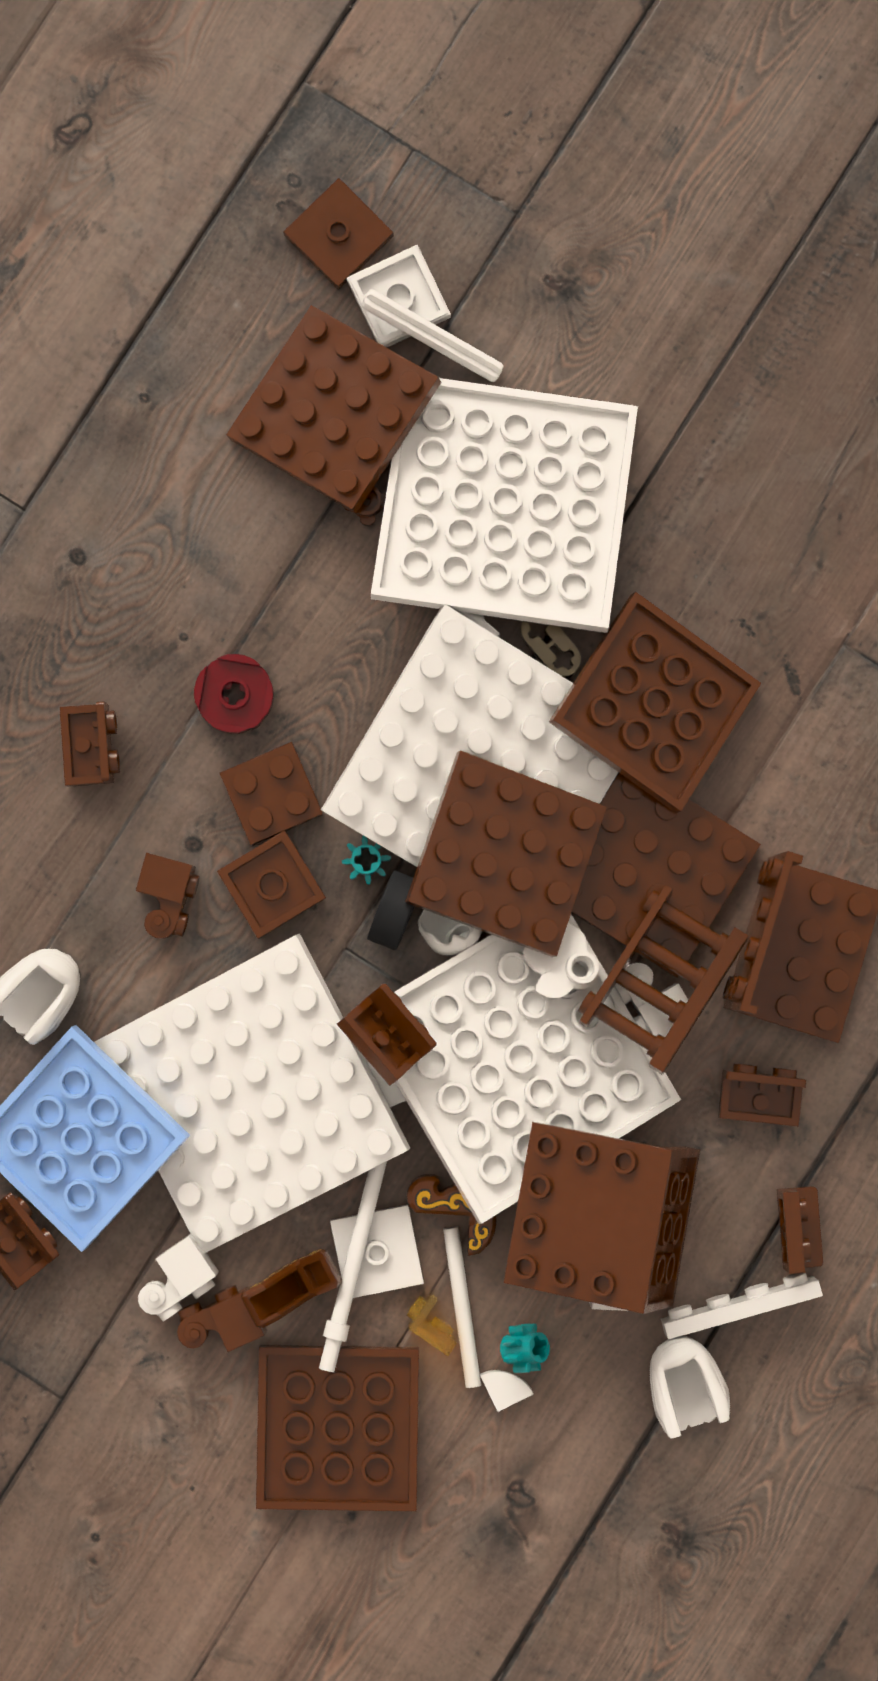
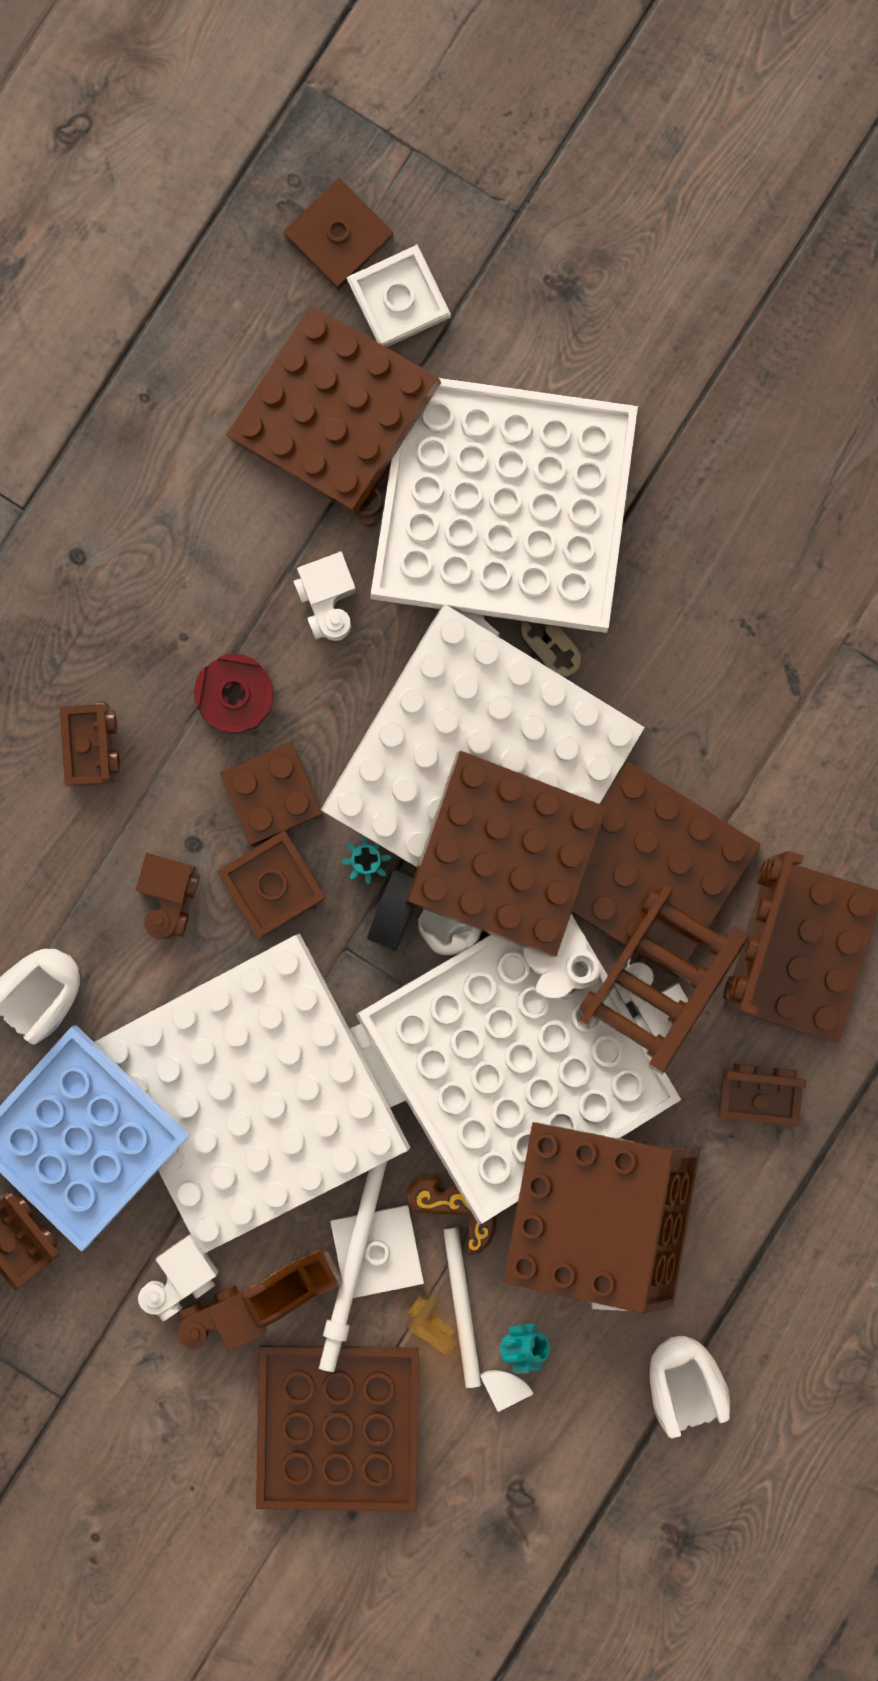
(323, 585): none -> white brick
(387, 1034): reddish brown bracket -> none
(432, 335): white axle -> none
(655, 702): reddish brown plate -> none
(757, 1300): white plate -> none
(799, 1228): reddish brown bracket -> none

